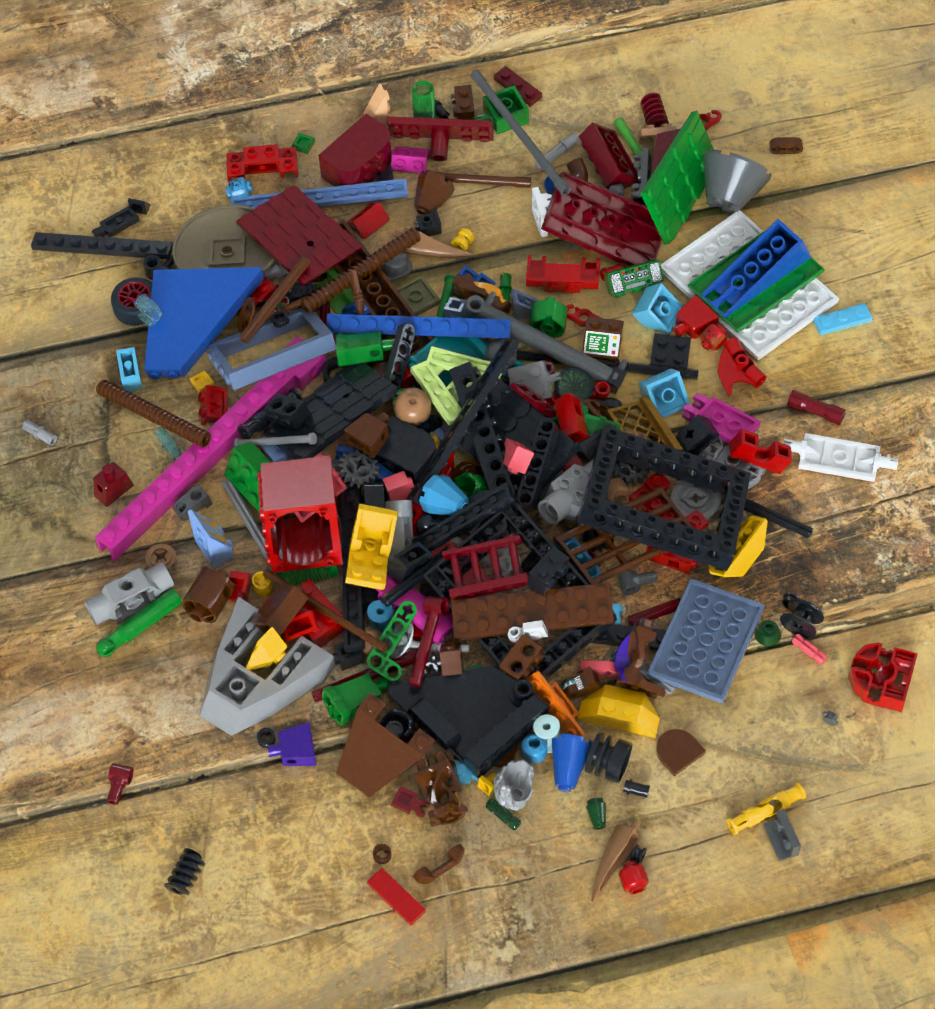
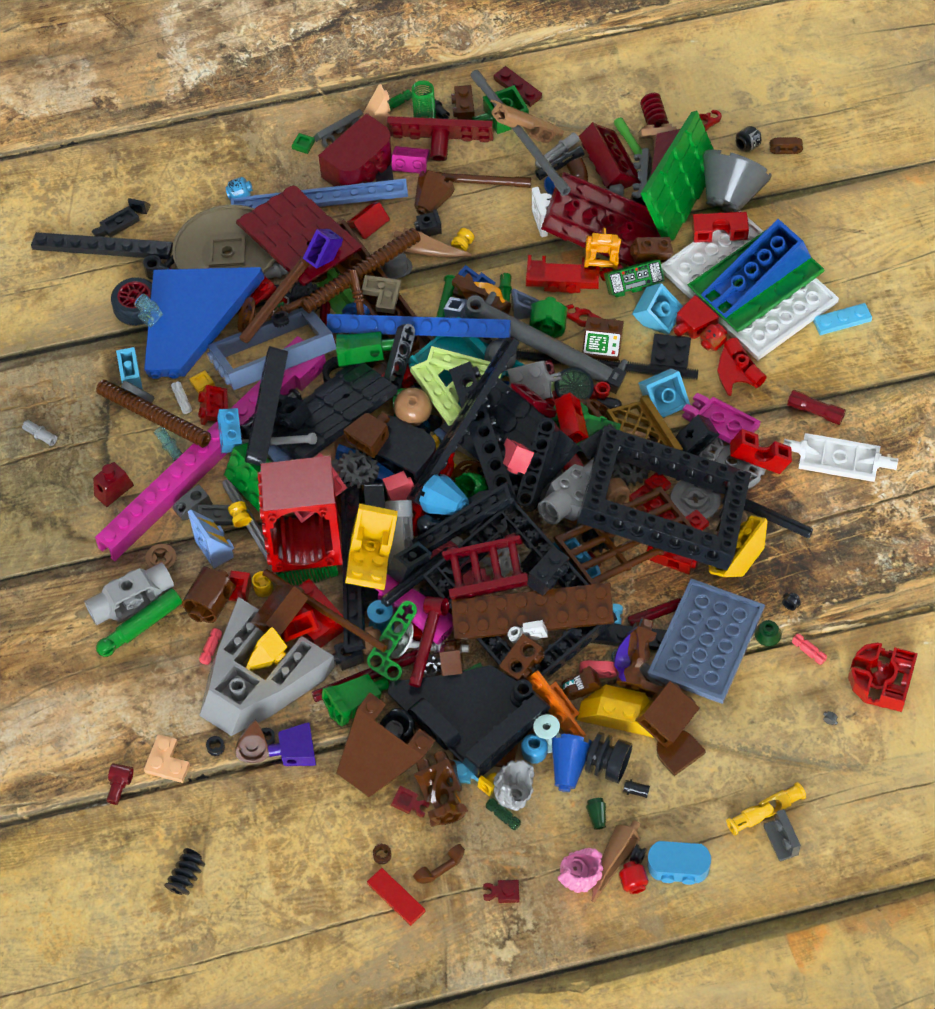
(137, 391): none -> dark grey tile
(163, 764): none -> light nougat plate
(181, 397): none -> white axle
(210, 646): none -> coral axle
(216, 751): none -> black bush
(217, 513): none -> dark grey plate
(229, 429): none -> dark azure brick
(239, 513): none -> yellow wheel
(252, 745): none -> piece
(262, 160): red bracket -> none
(266, 406): none -> black beam
(322, 247): none -> dark purple torso
(337, 127): none -> dark grey plate
(385, 289): none -> dark tan plate
(400, 99): none -> green axle
(419, 295): olive tile -> none
(506, 891): none -> dark red plate
(535, 127): none -> medium nougat panel
(576, 153): none -> black pin
(586, 873): none -> bright pink hair
(602, 243): none -> light orange piece
(631, 581): dark grey axle -> none
(651, 248): none -> reddish brown brick
(667, 713): none -> reddish brown brick
(679, 862): none -> dark azure brick
(733, 223): none -> red arch
(748, 138): none -> black head
(802, 618): black piece -> none

